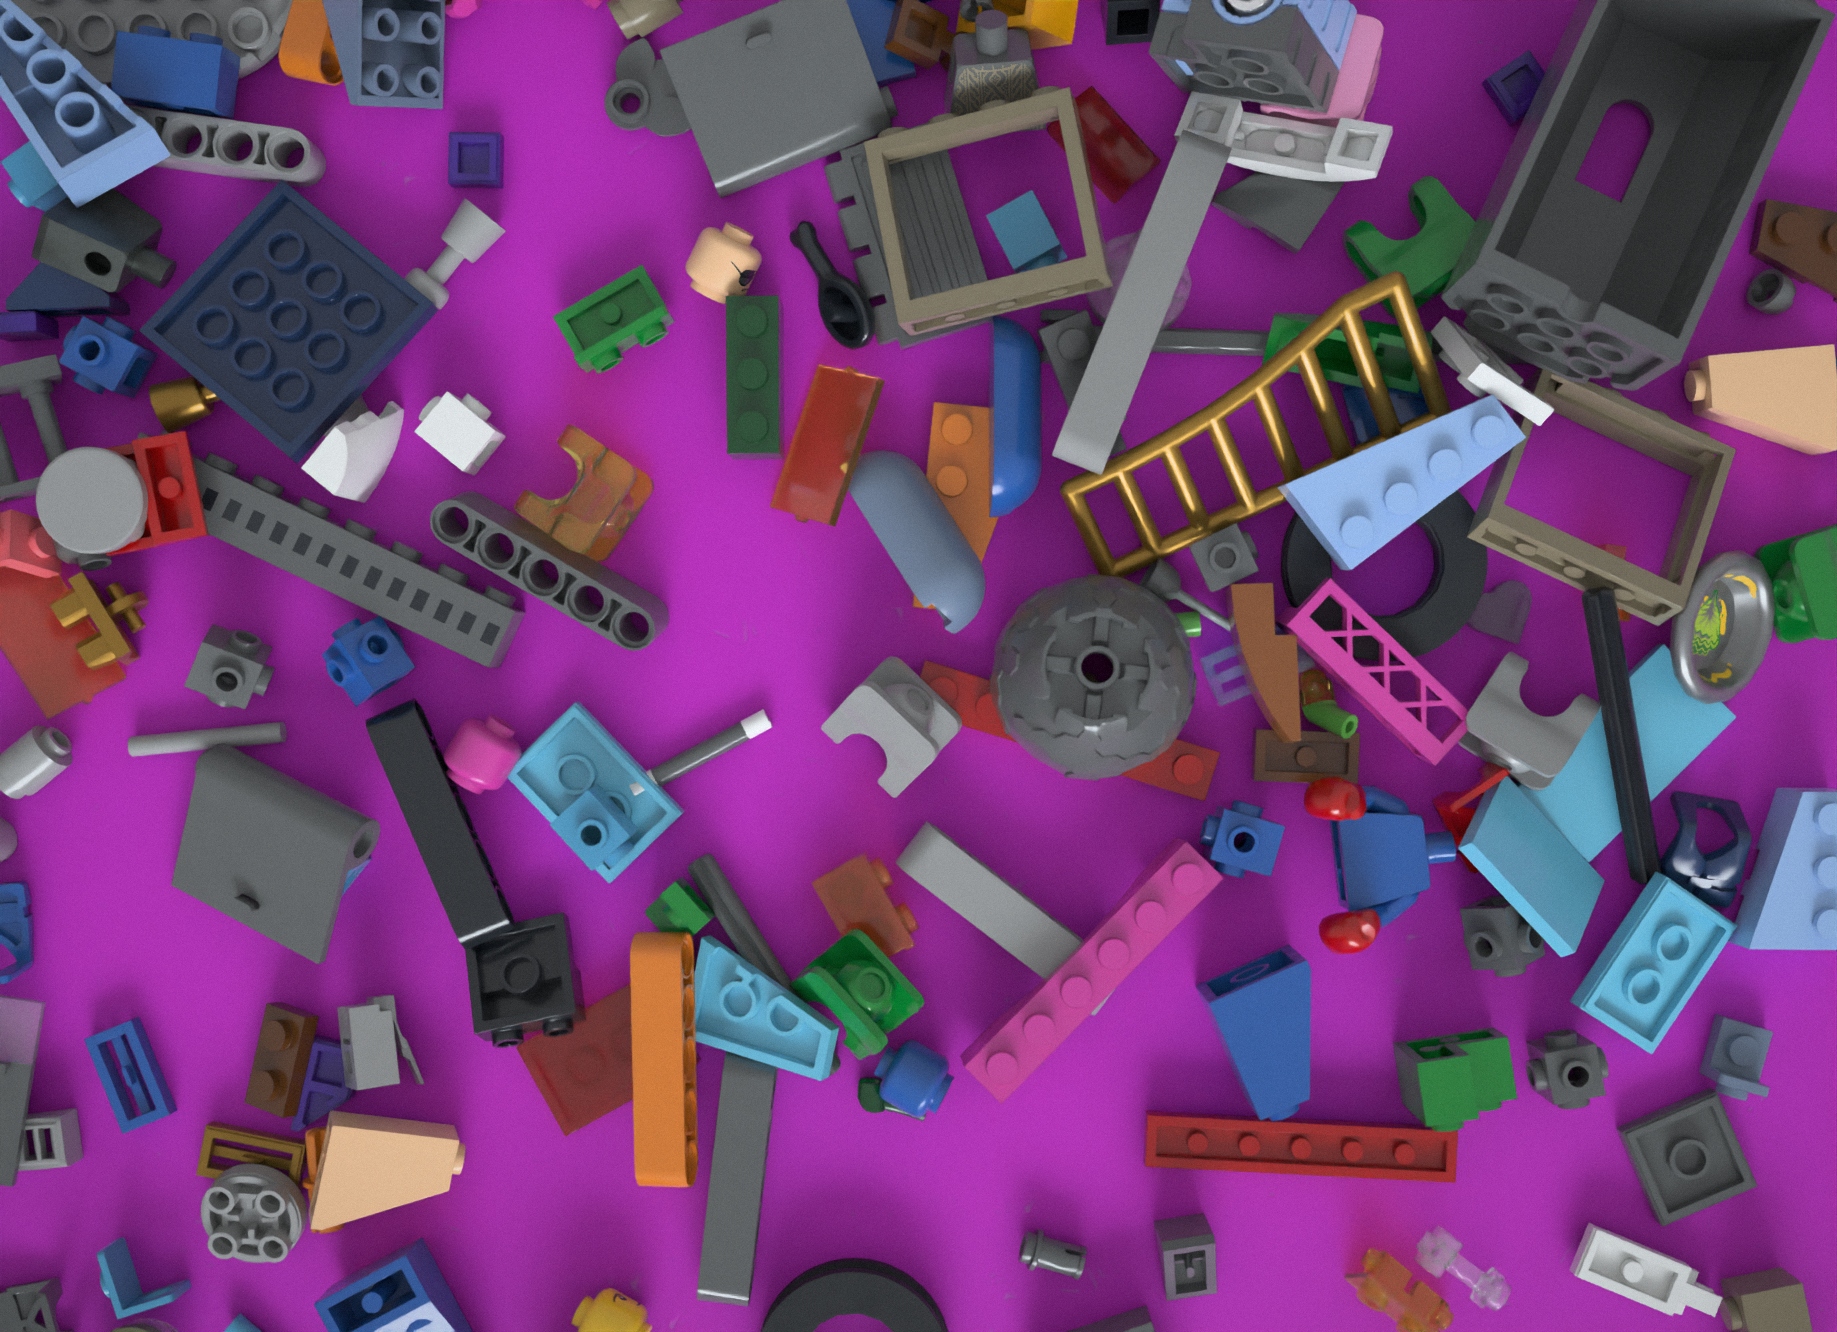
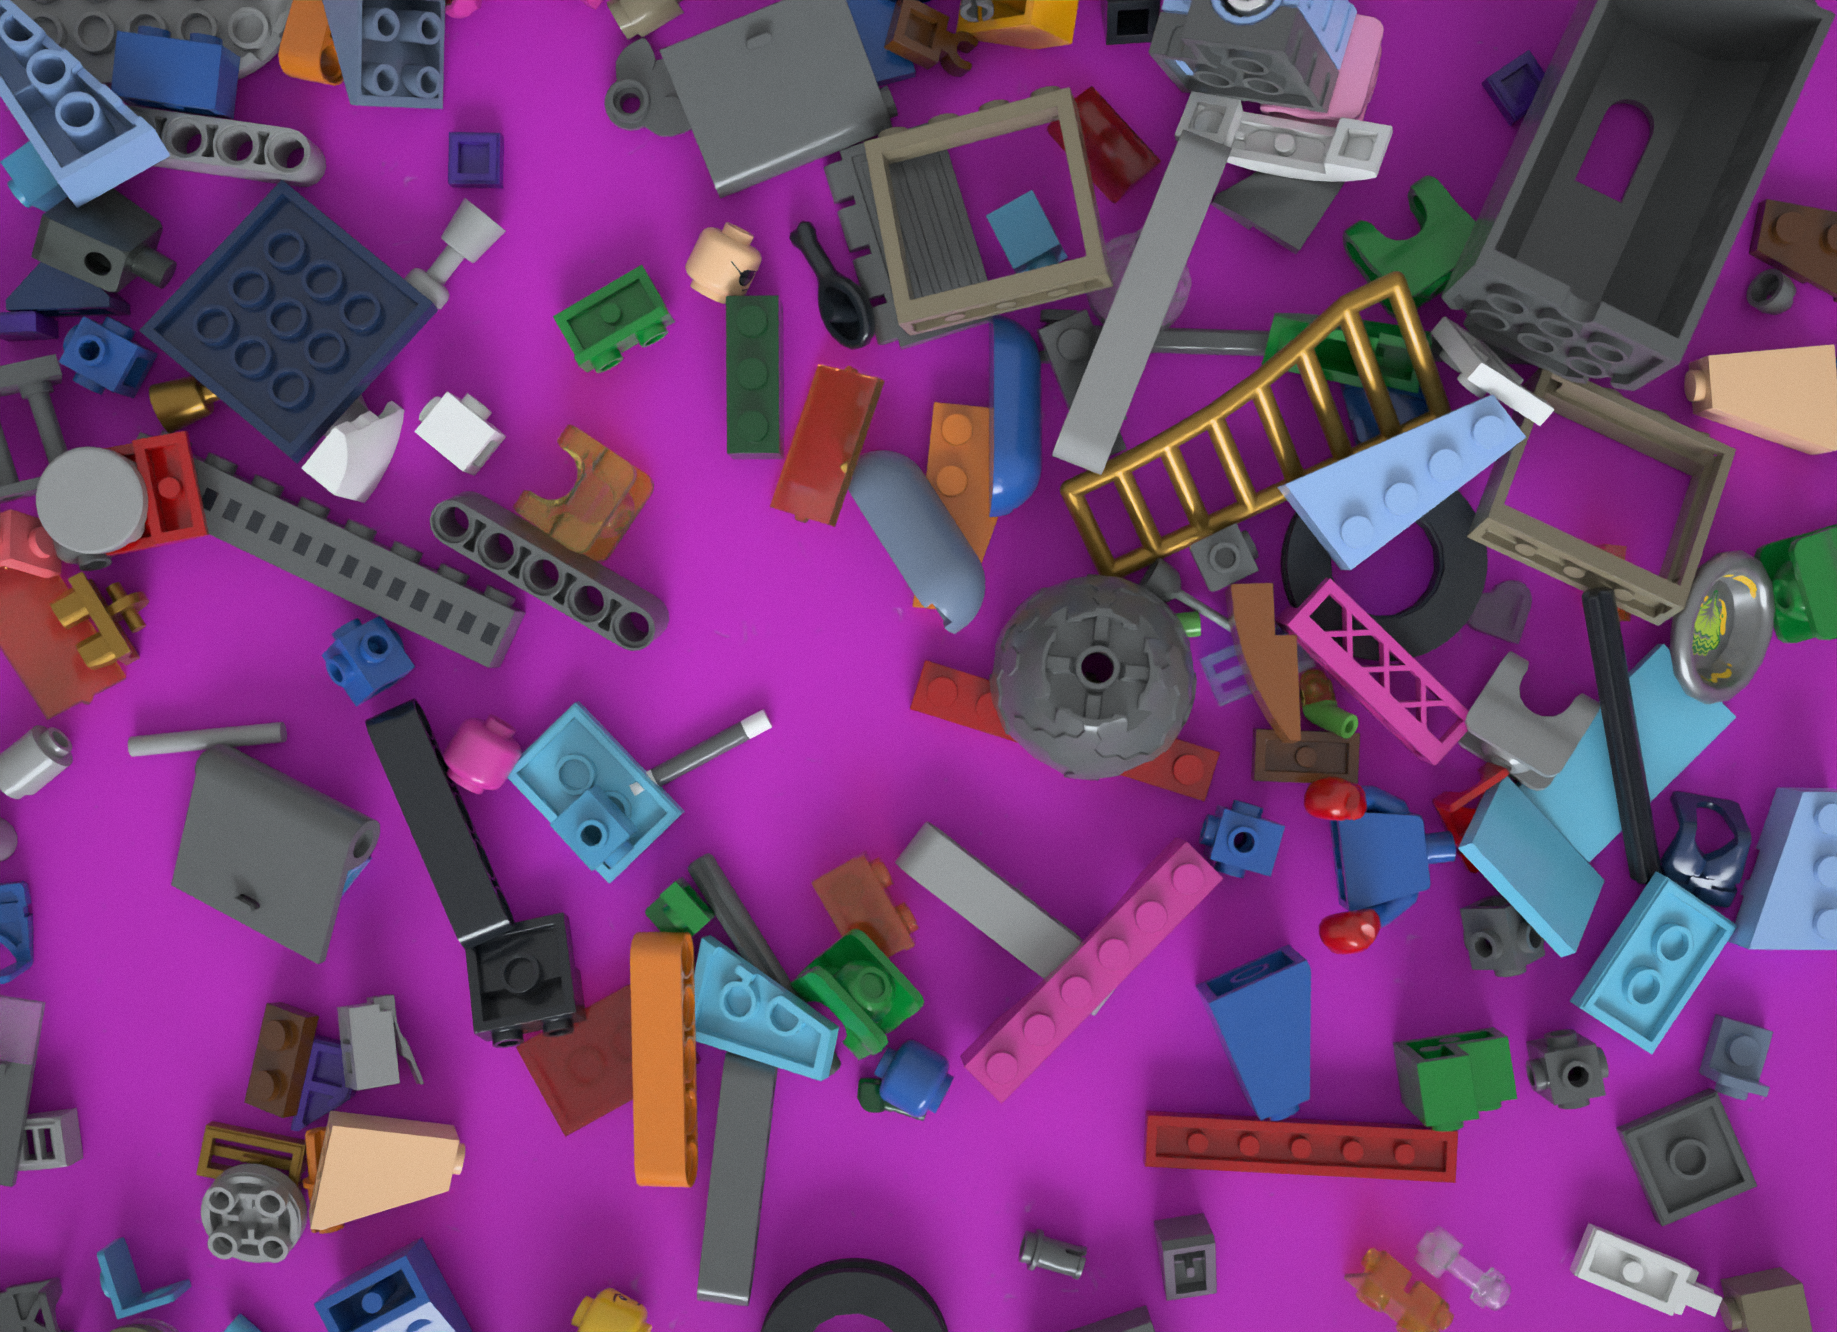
(149, 1068): blue tile -> none
(230, 667): dark grey brick -> none
(901, 716): light grey piece -> none
(990, 66): dark grey torso -> none

